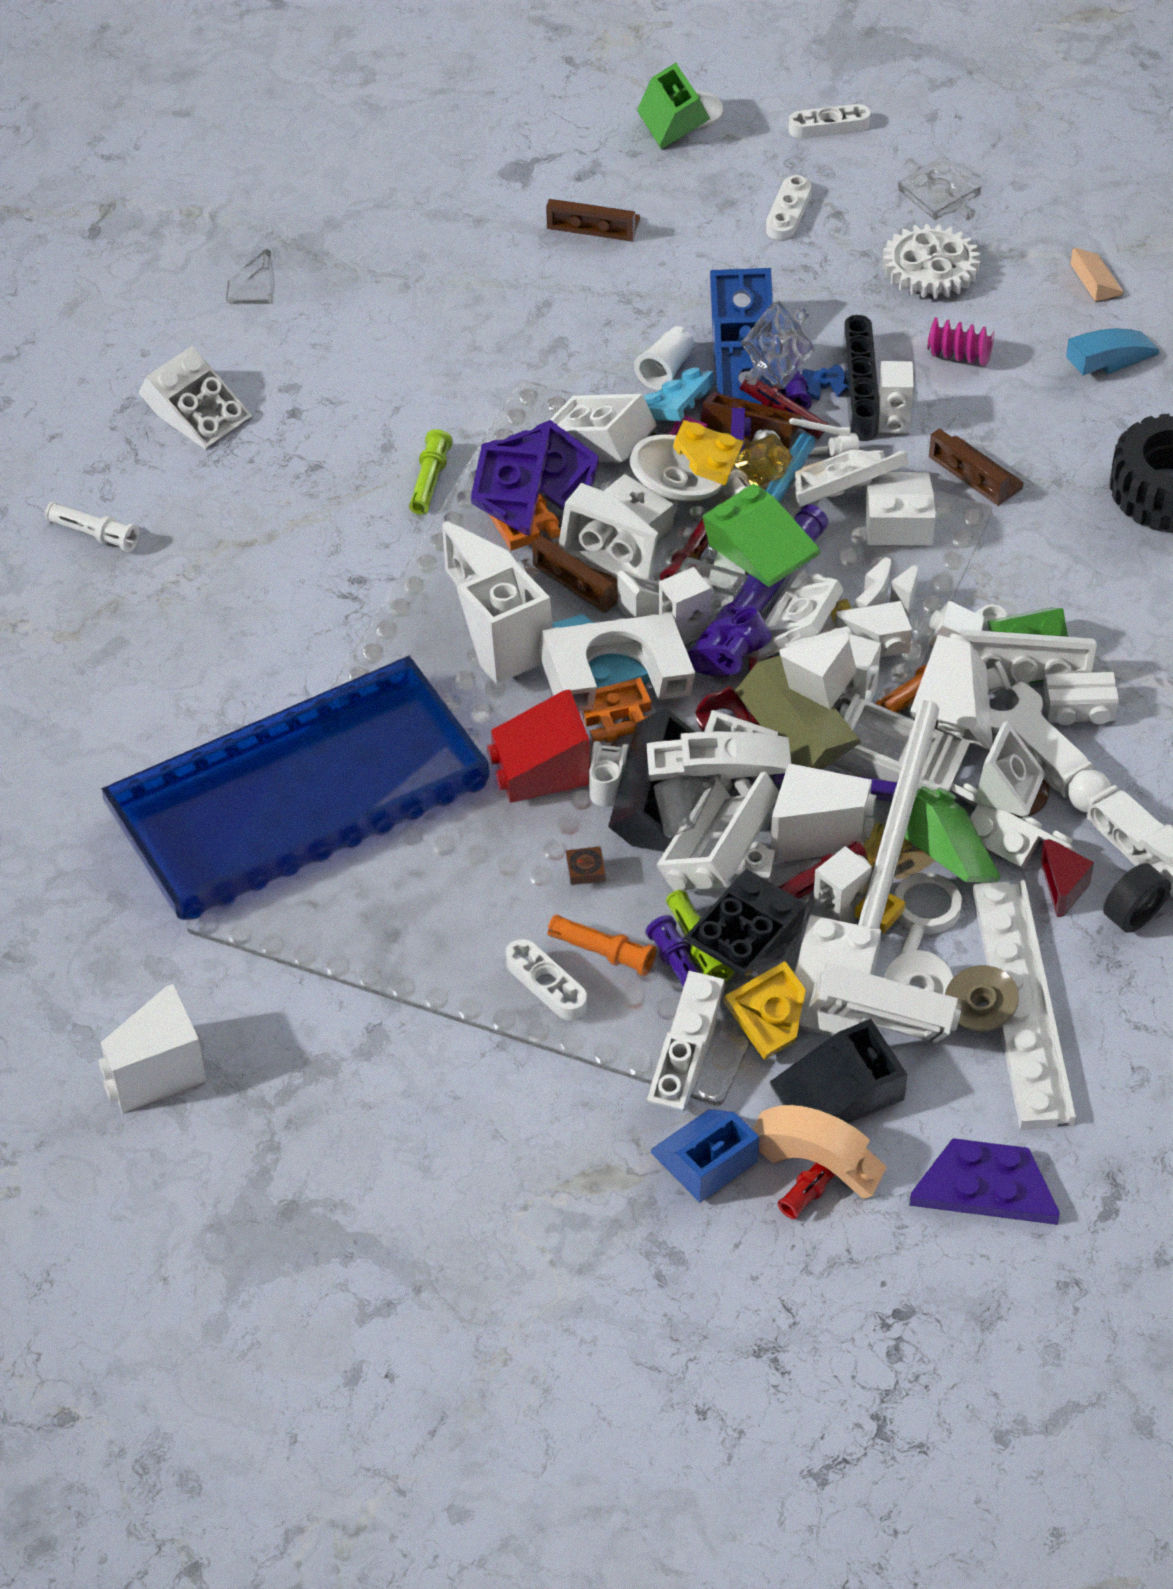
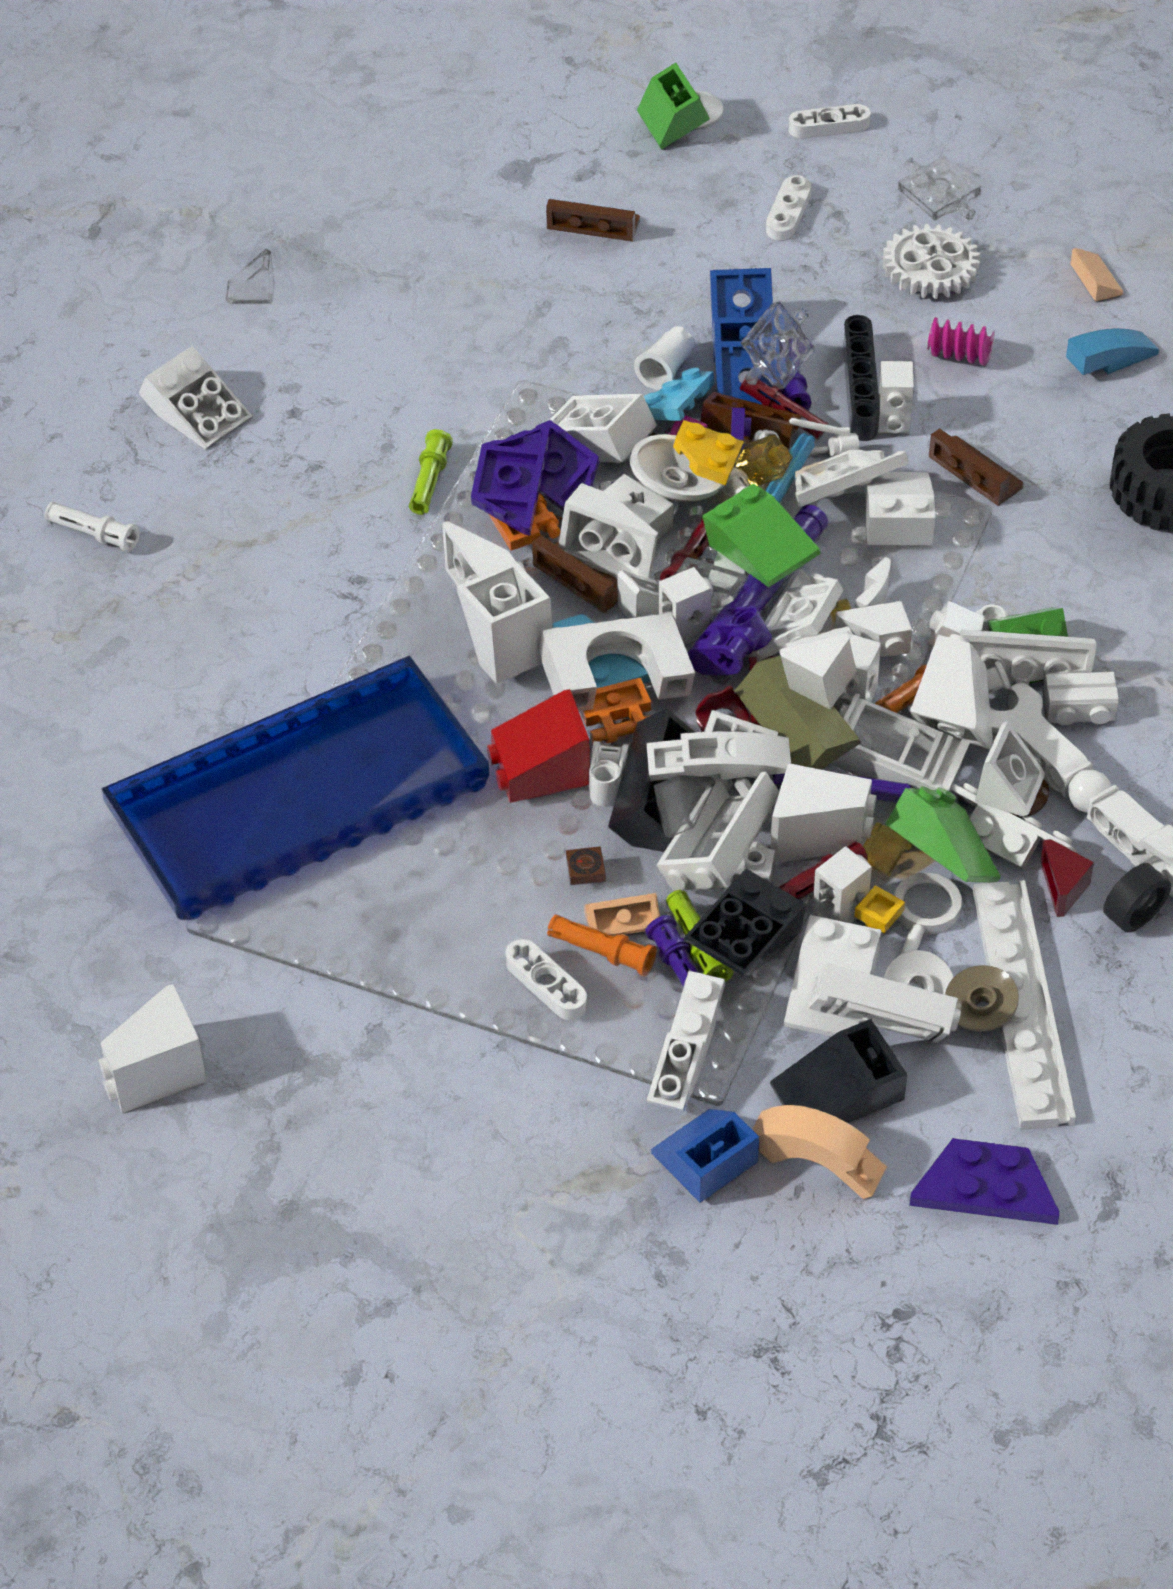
(622, 915): none -> light nougat slope
(769, 1009): yellow plate -> none
(796, 1200): red pin -> none
(823, 378): blue piece -> none
(899, 815): white axle -> none
(904, 588): white slope -> none

